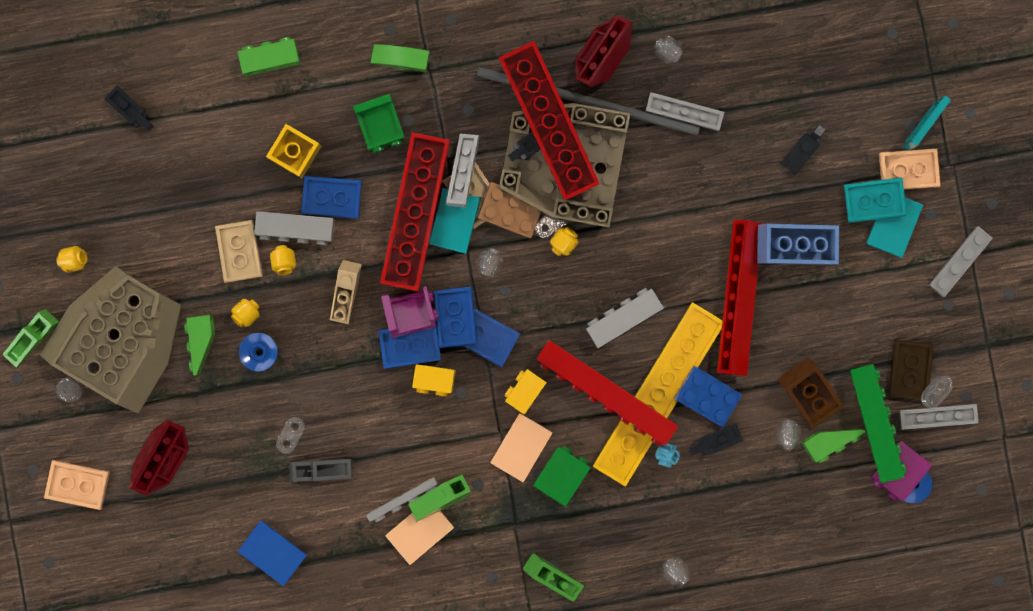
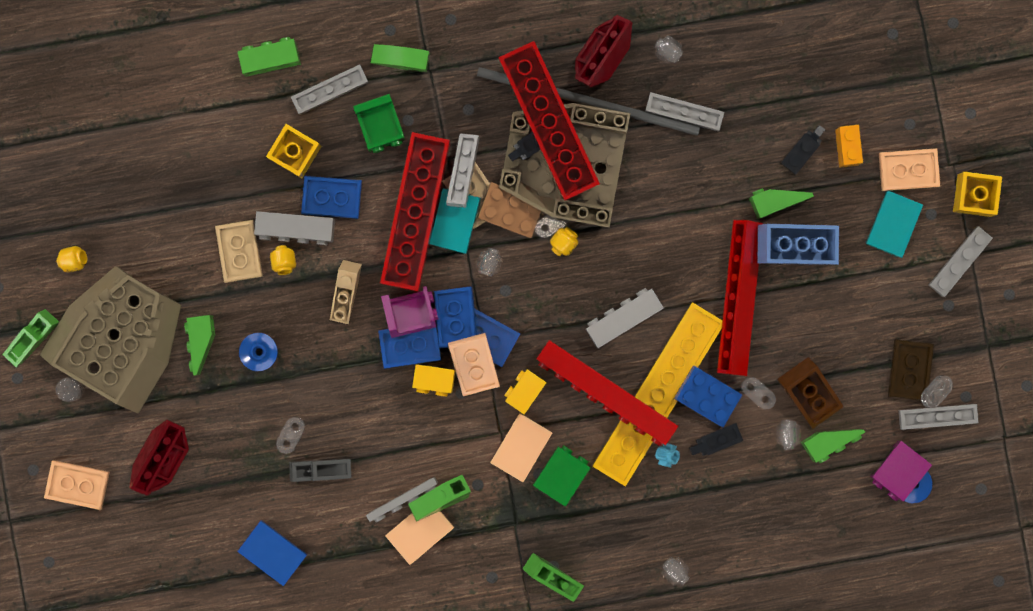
(128, 108): black hinge -> none
(245, 312): yellow head -> none
(329, 89): none -> light grey plate
(473, 364): none -> light nougat tile
(758, 392): none -> clear plate
(772, 201): none -> bright green slope
(849, 146): none -> light orange brick
(875, 200): teal tile -> none
(877, 424): green brick -> none
(926, 123): teal tile -> none
(977, 194): none -> yellow brick

